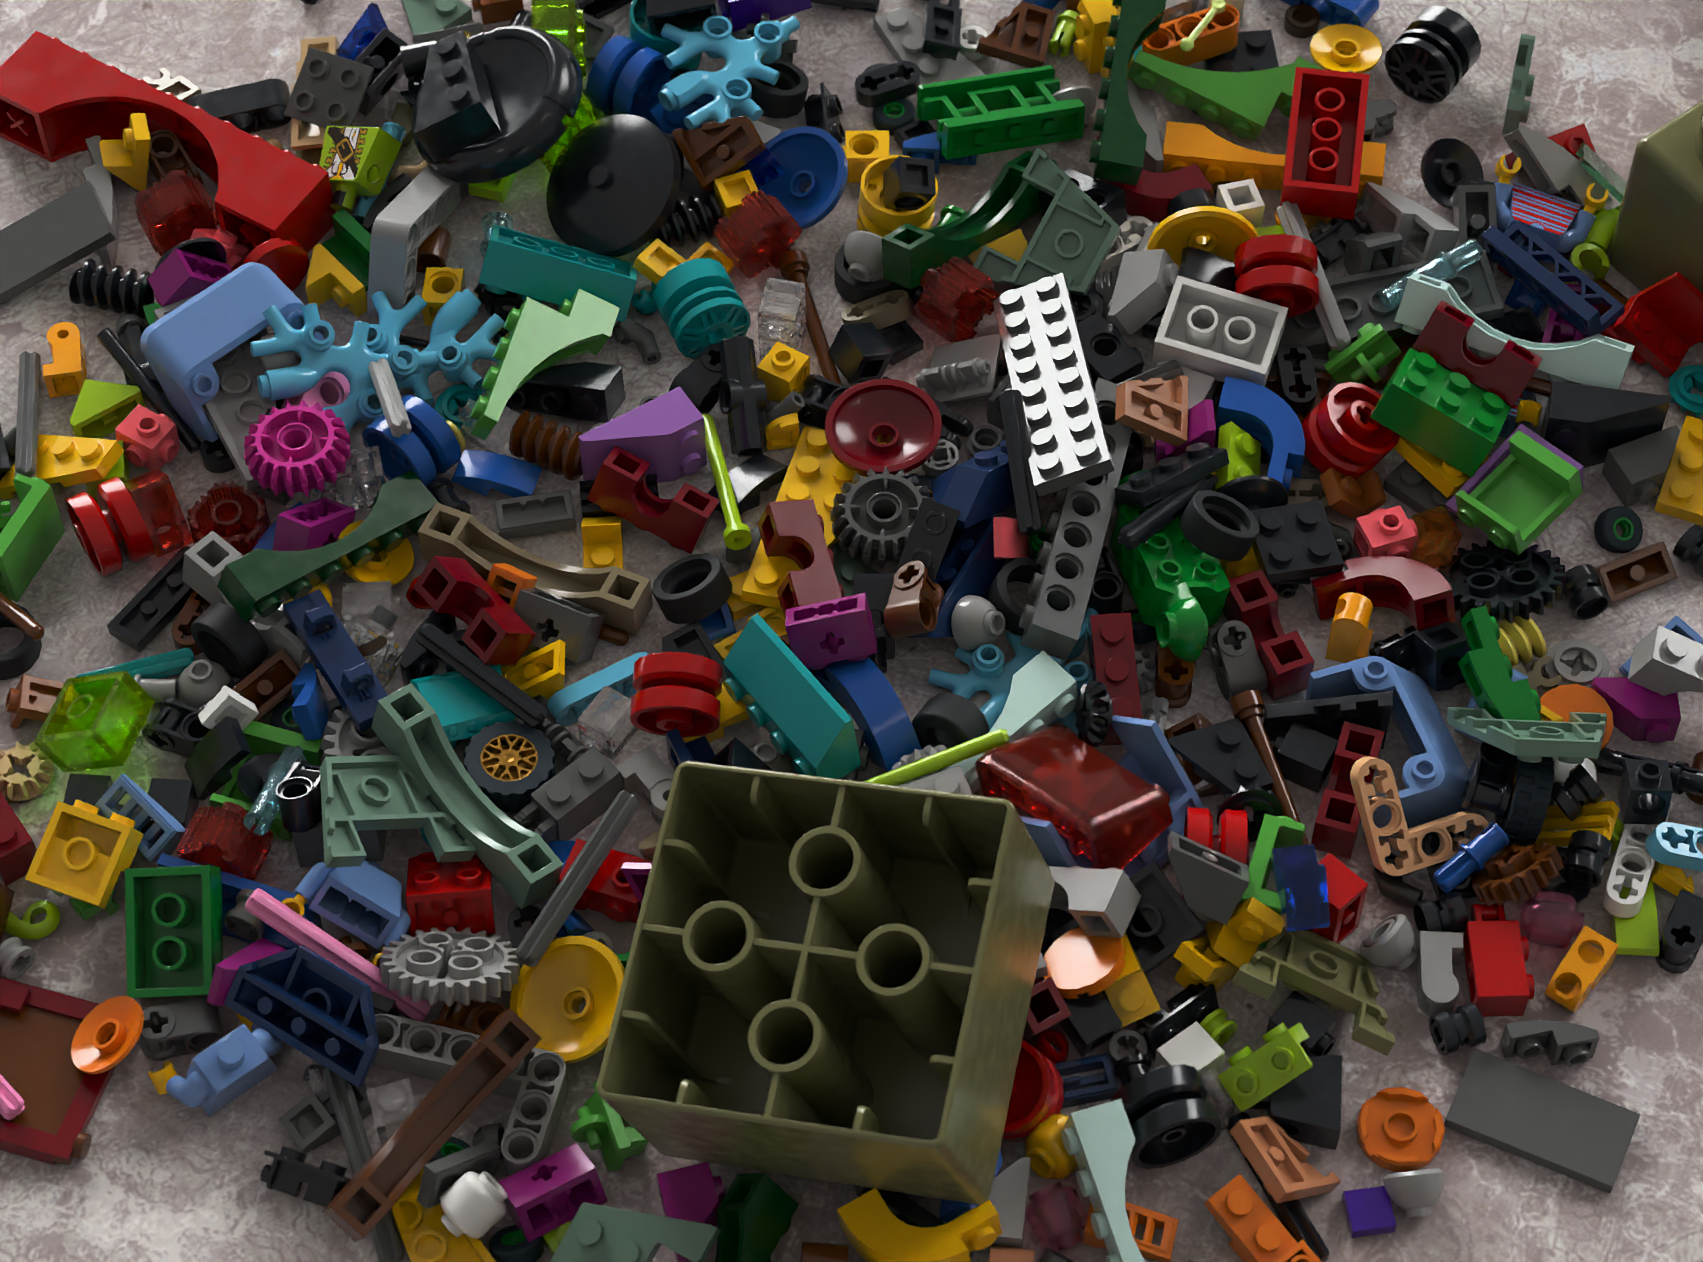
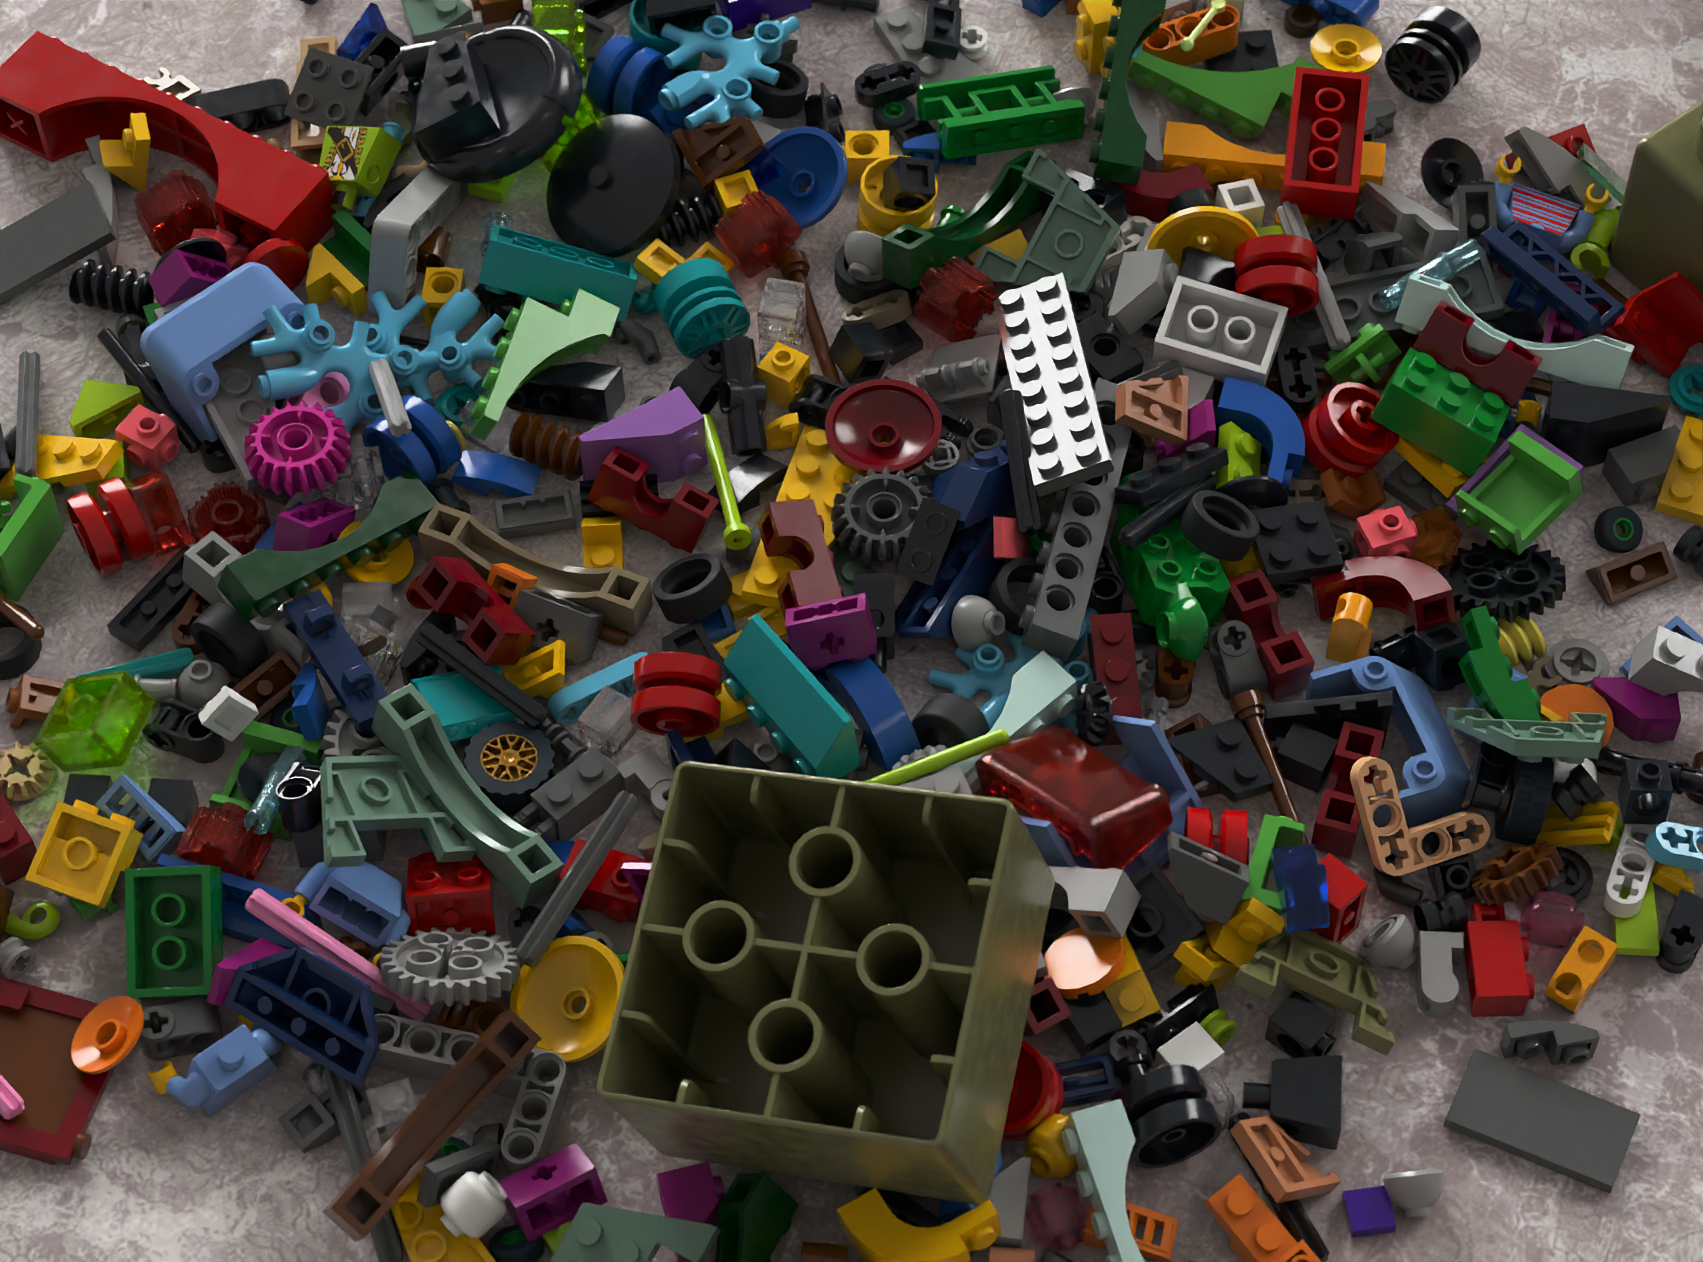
(68, 368): light orange leg -> none
(176, 160): reddish brown piece -> none
(215, 756): black slope -> none
(243, 922): dark grey wheel -> none
(291, 1170): black hinge -> none
(604, 1130): bright green hips -> none
(790, 404): dark grey arm -> none
(912, 602): reddish brown piece -> none
(1021, 36): reddish brown wing -> none
(1045, 1047): red hinge -> none
(1064, 33): lime pin -> none
(1261, 802): black gear -> none
(1268, 1068): lime bracket -> none
(1400, 1129): orange tile -> none
(1457, 1028): black wheel -> none
(1470, 857): blue axle -> none
(1521, 86): sand green wing -> none
(1584, 863): black wheel -> none
(1585, 594): black wheel -> none

